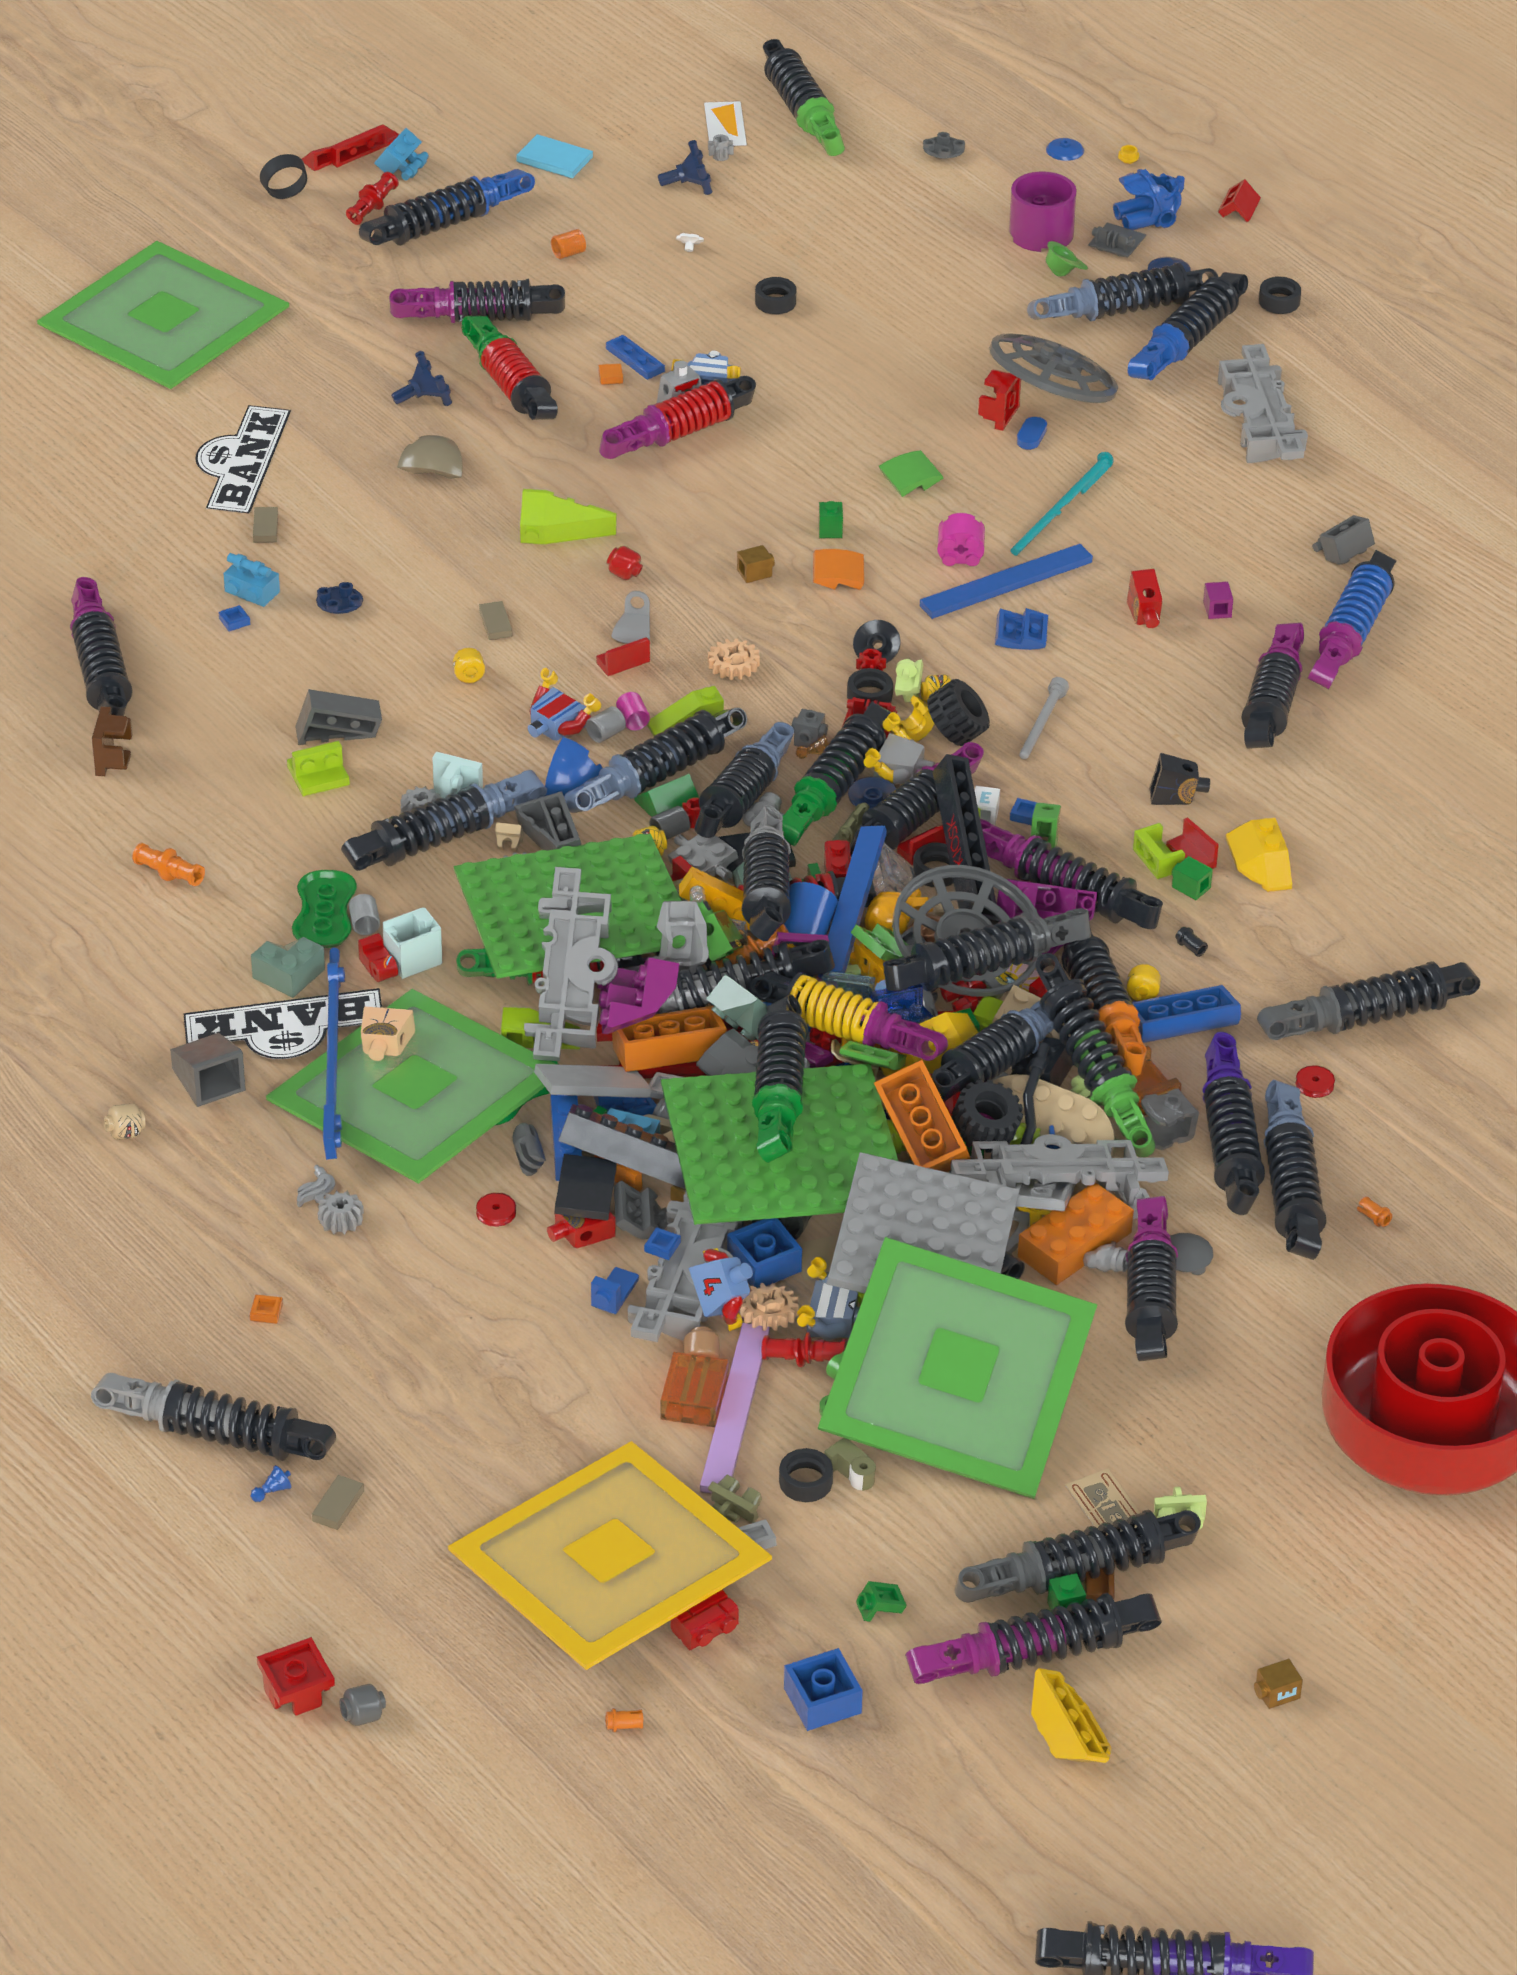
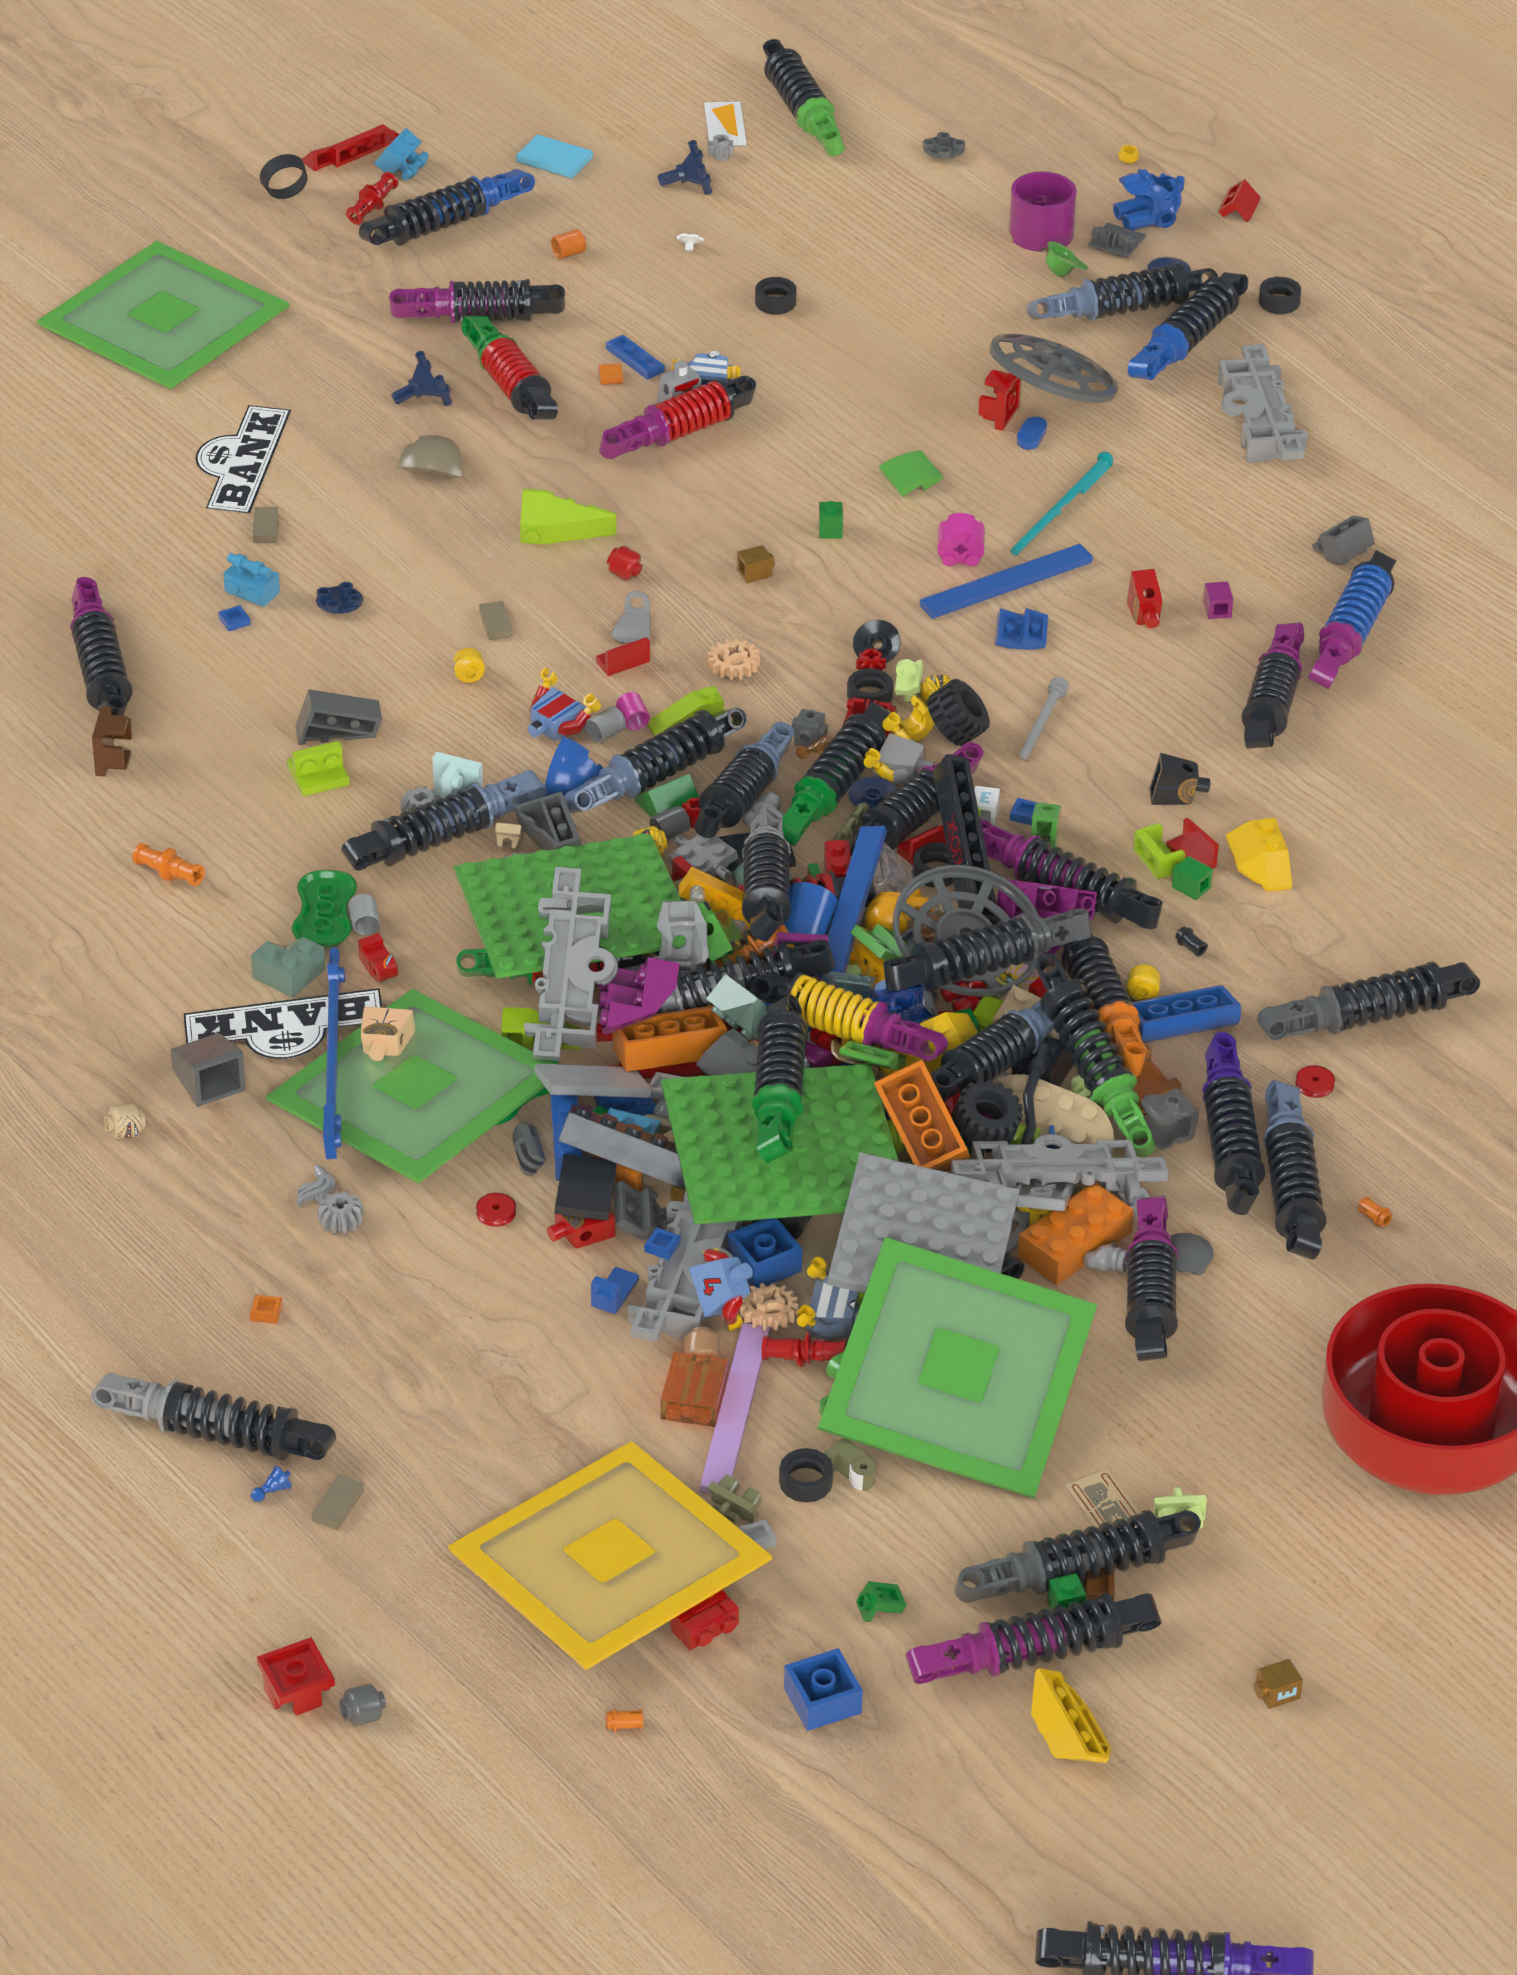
(413, 942): light aqua piece -> none
(838, 566): orange slope -> none
(1065, 149): blue piece -> none

